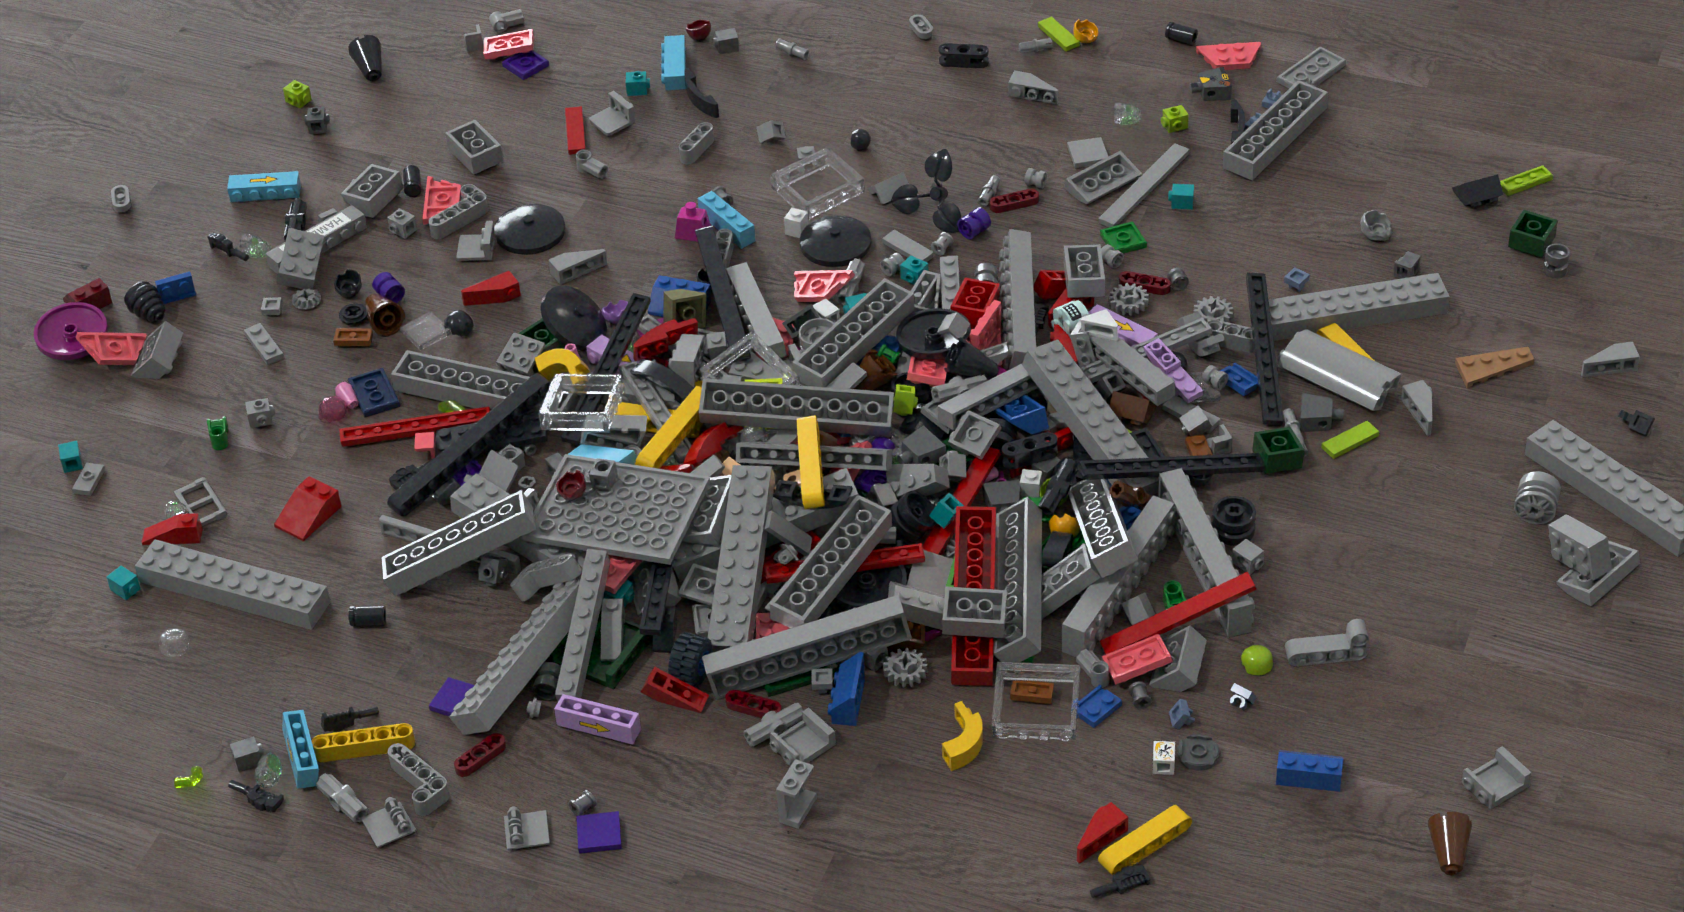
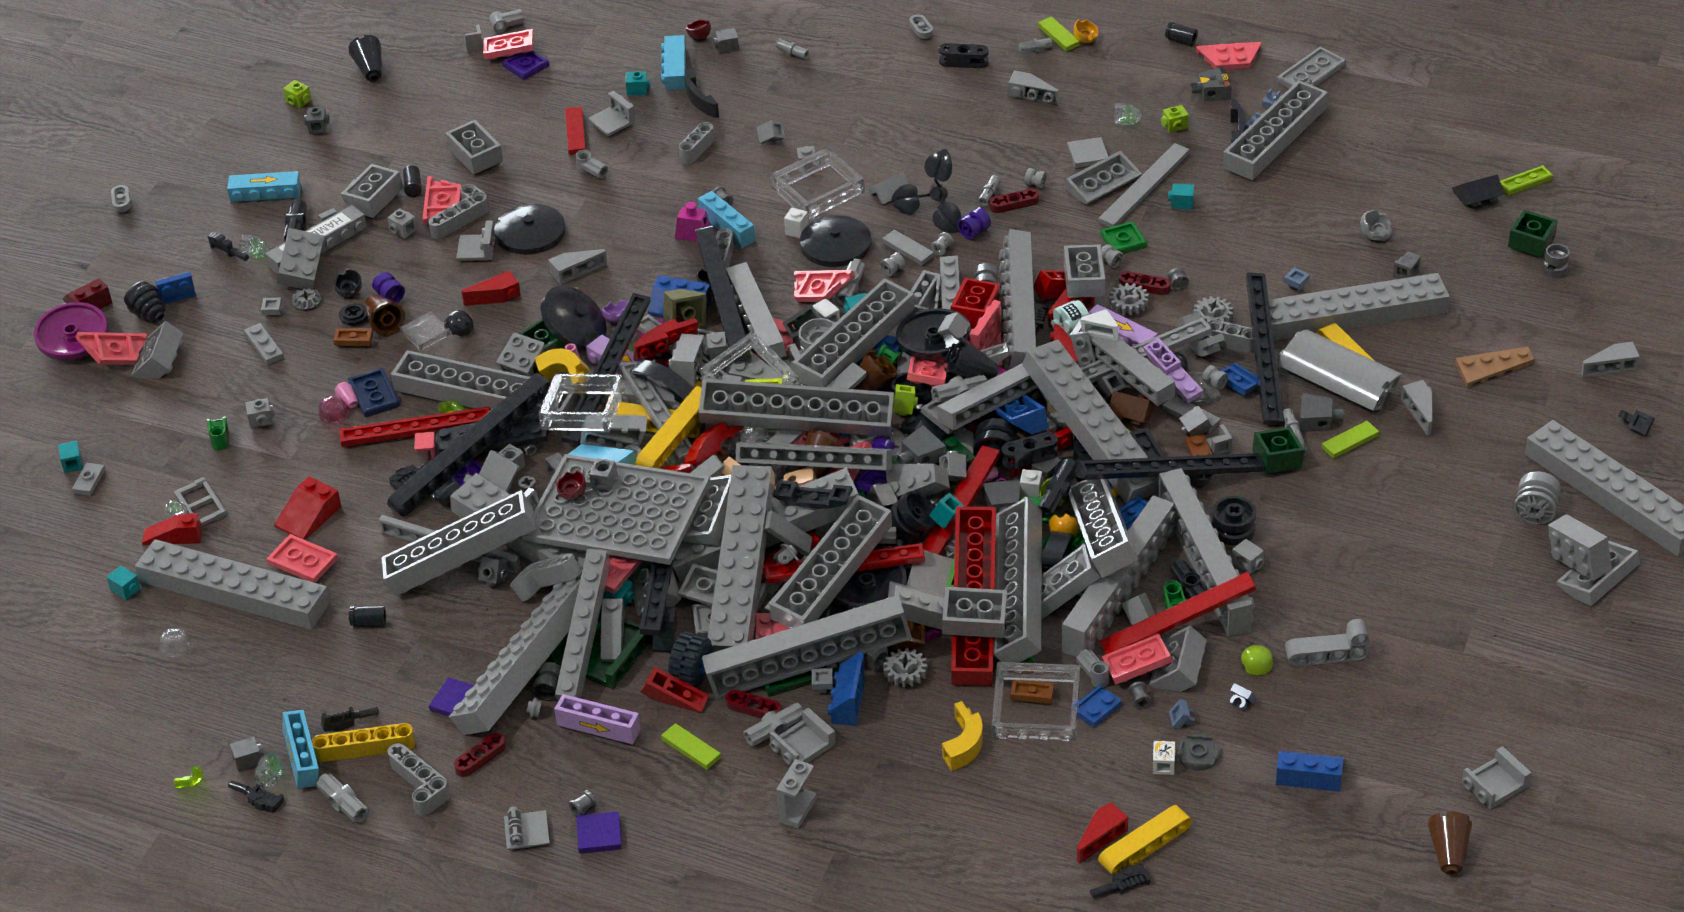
(302, 558): none -> coral plate
(388, 823): light grey hinge -> none
(691, 746): none -> lime tile
(810, 462): yellow beam -> none
(860, 139): black piece -> none
(912, 269): teal brick -> none
(974, 435): light grey plate -> none
(1129, 495): reddish brown piece -> none
(1187, 578): none -> black piece

